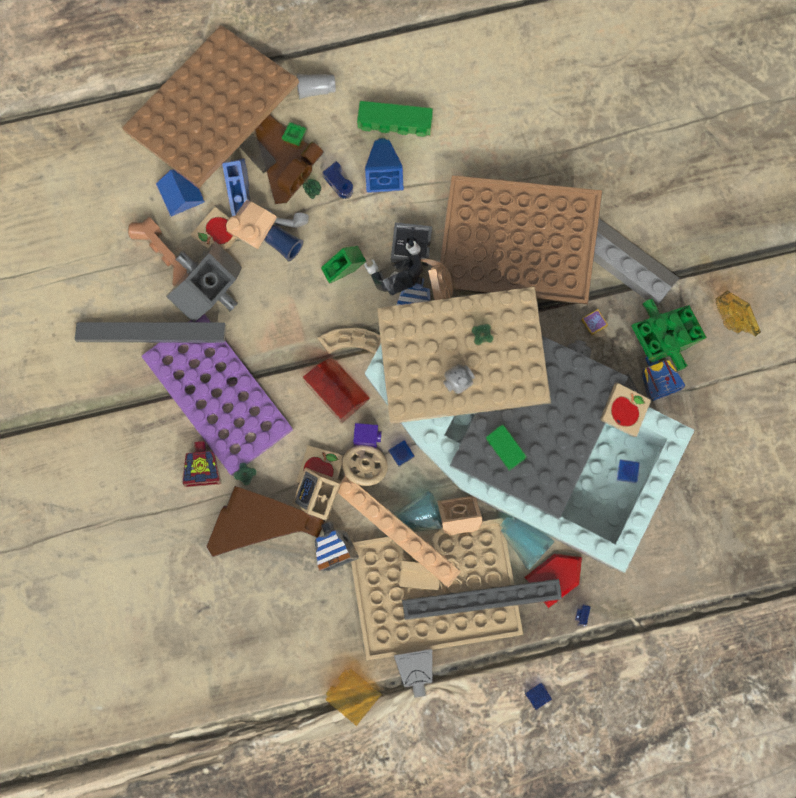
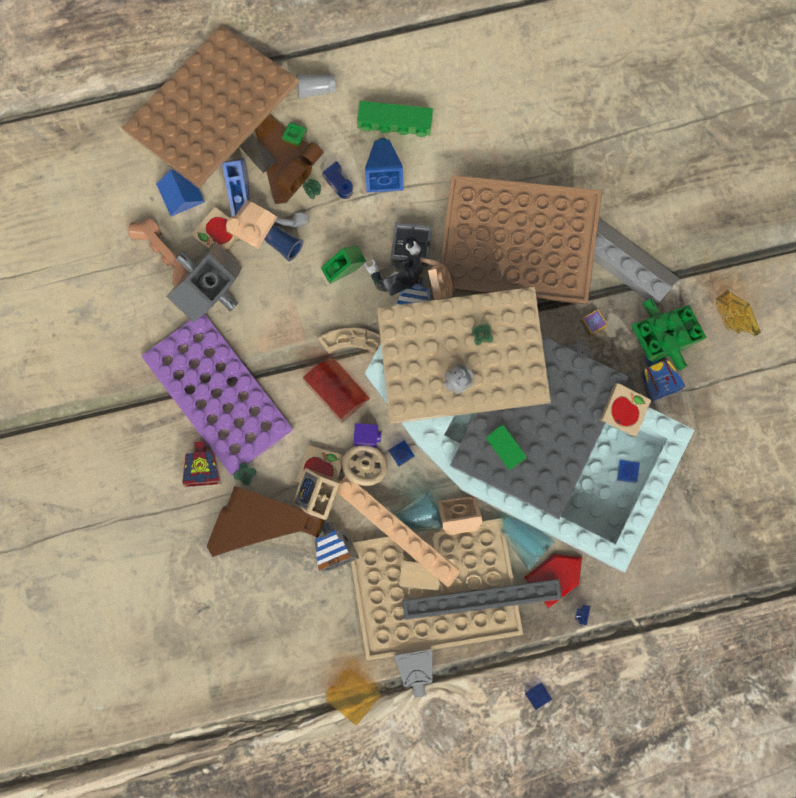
(150, 332): dark grey tile -> none

